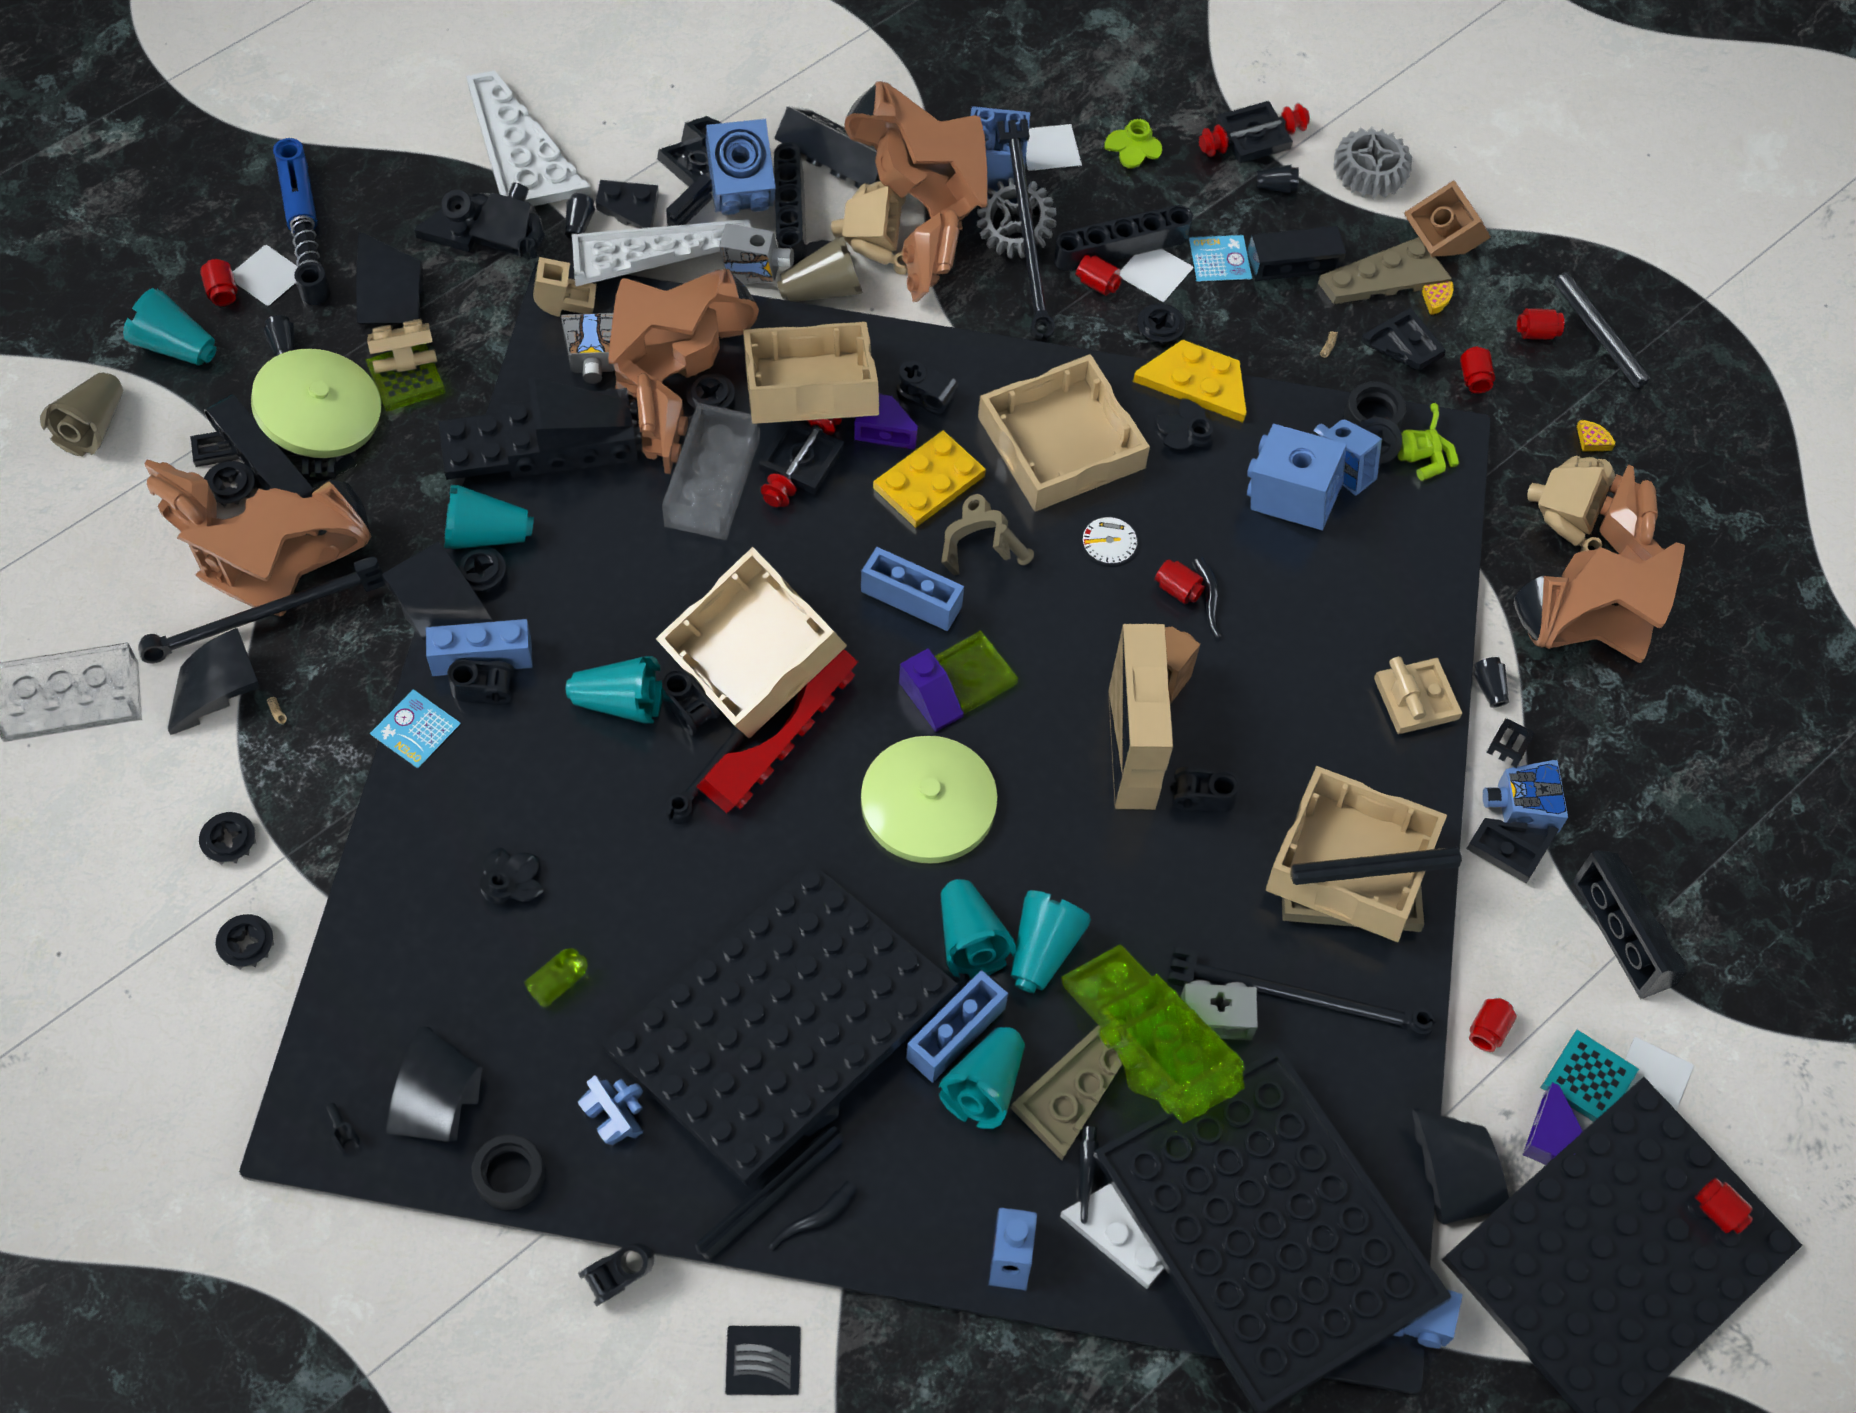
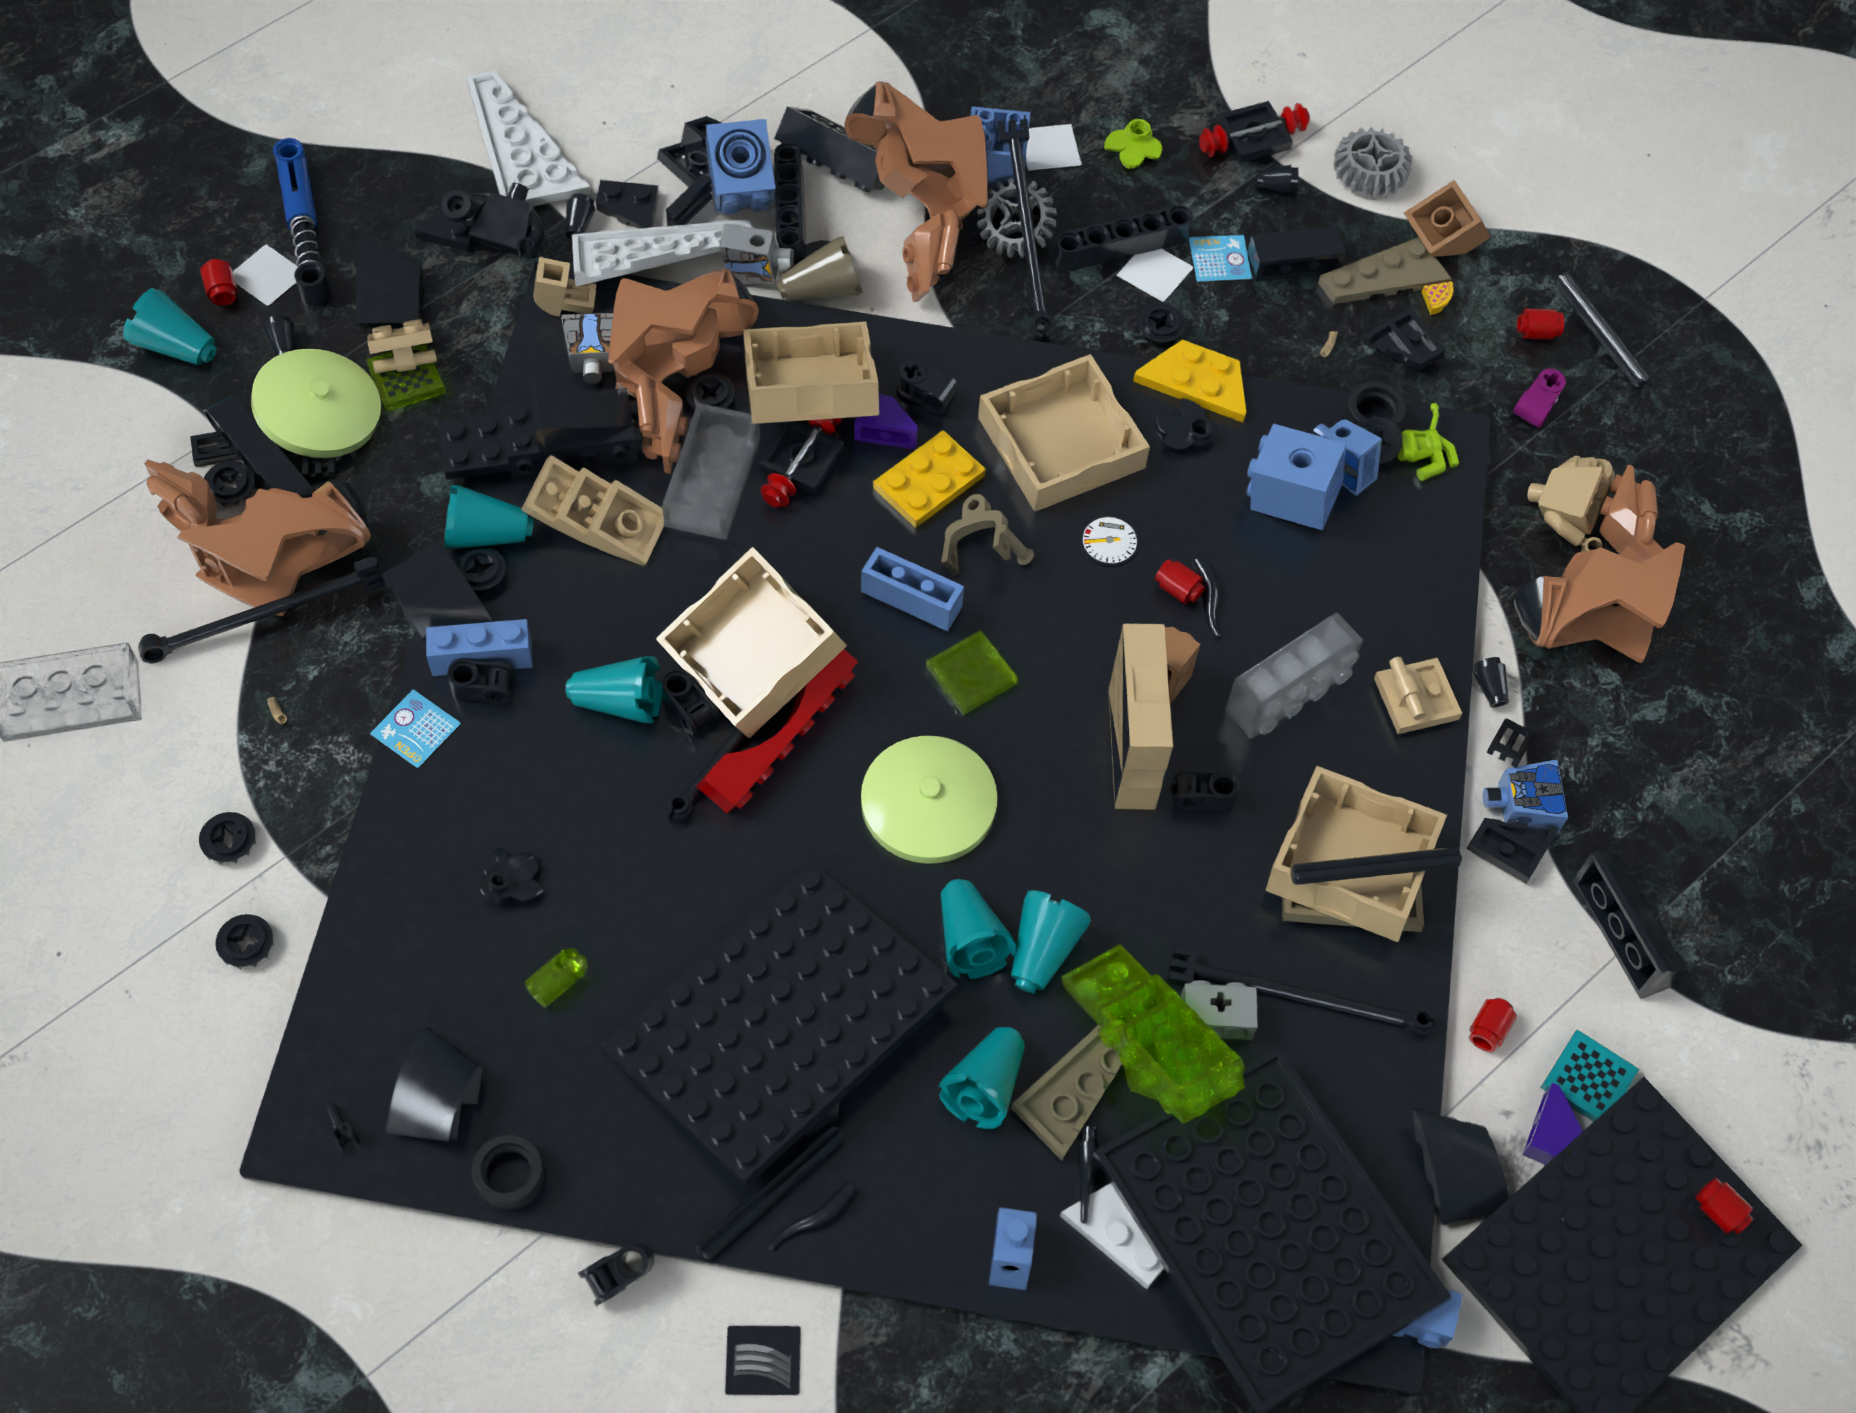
(83, 414): dark tan cone -> none
(211, 678): black slope -> none
(595, 511): none -> tan slope
(621, 1121): medium blue hips -> none
(873, 224): tan torso -> none
(930, 689): dark purple slope -> none
(956, 1026): medium blue brick -> none
(1099, 275): red brick -> none
(1294, 676): none -> clear brick
(1477, 369): red brick -> none
(1540, 397): none -> magenta piece
(1594, 437): yellow tile -> none
(1662, 1069): white sticker -> none

